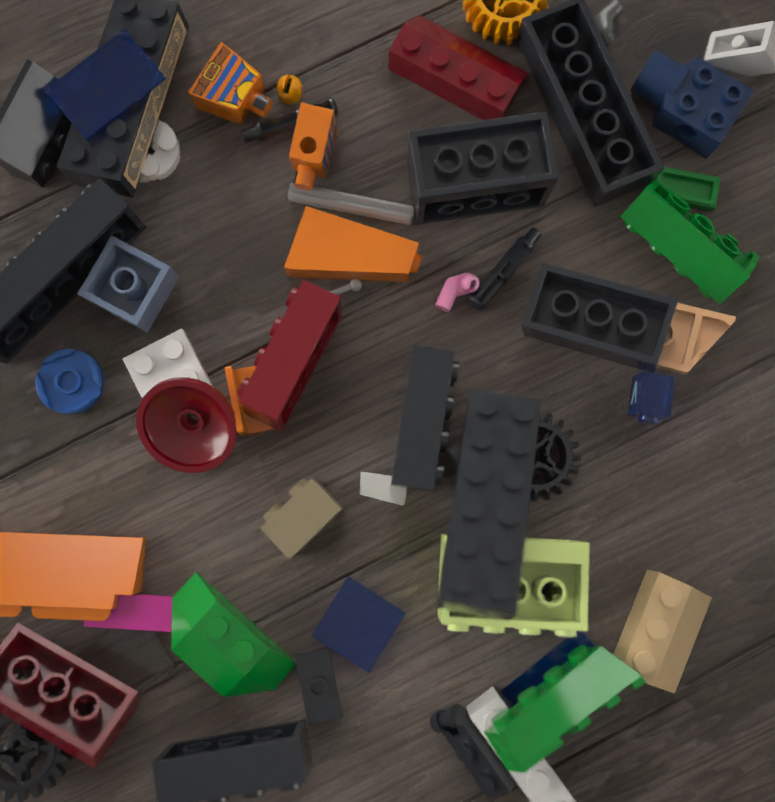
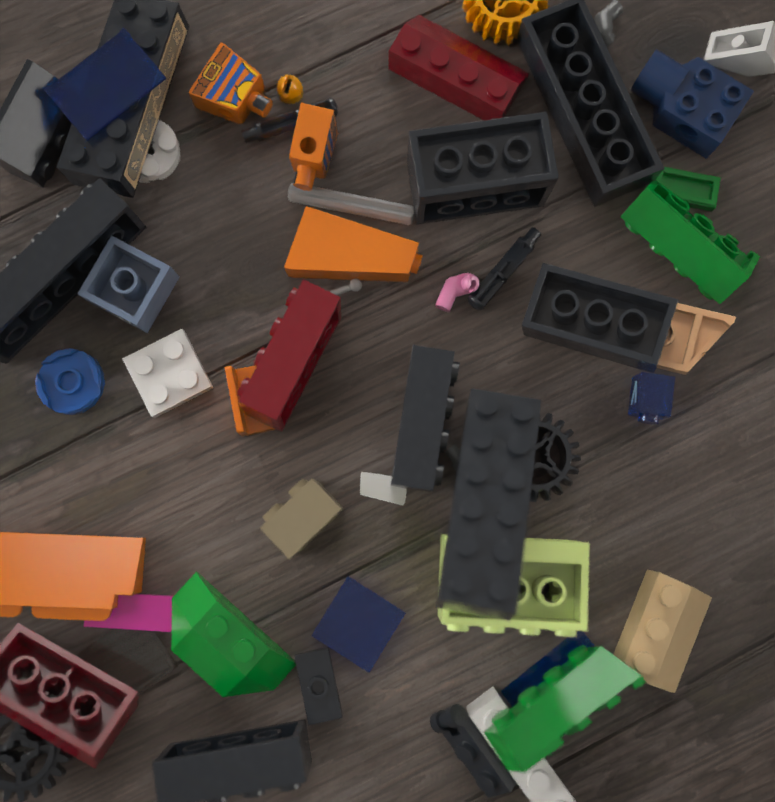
(176, 437): dark red dish -> none

